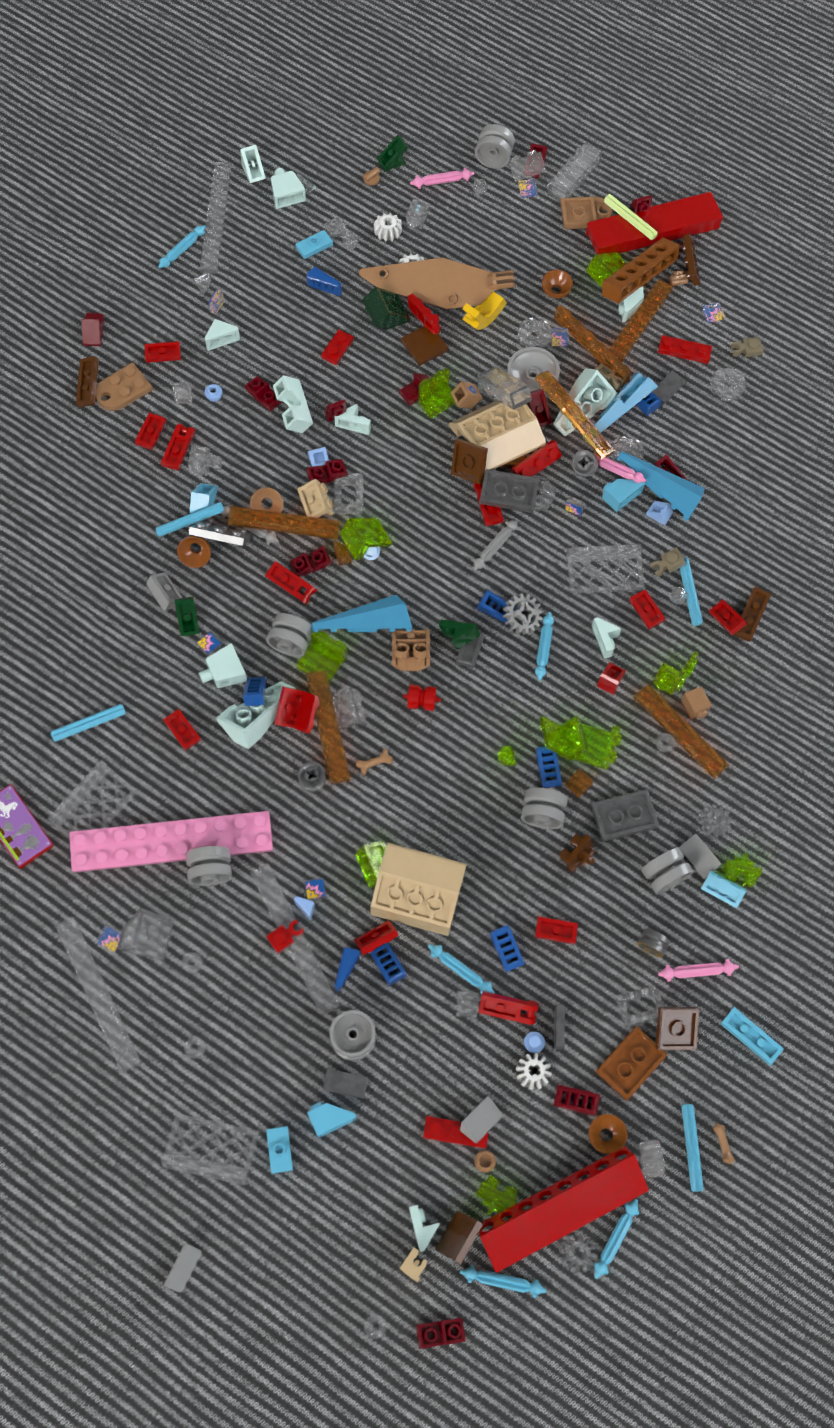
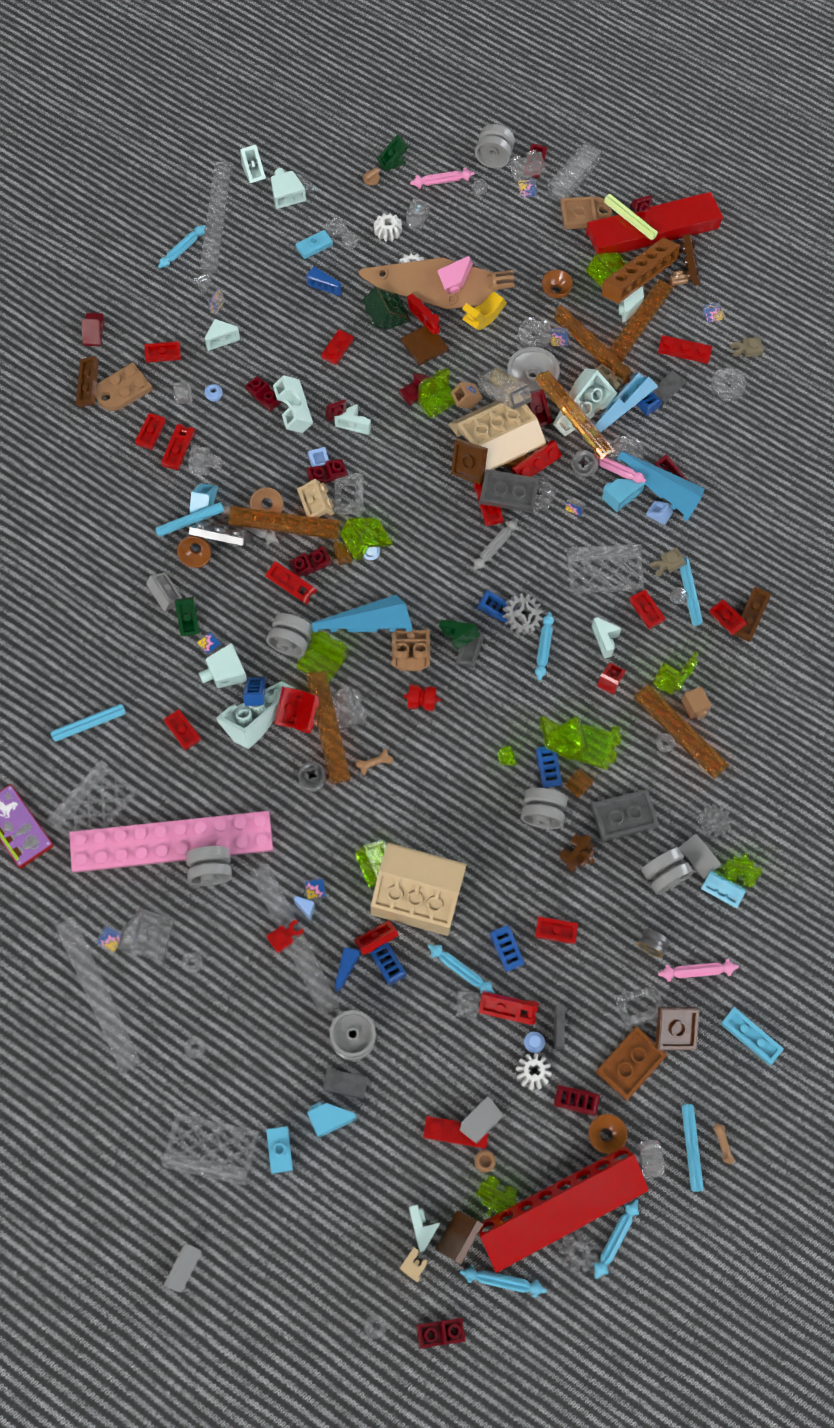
(455, 275): none -> bright pink slope

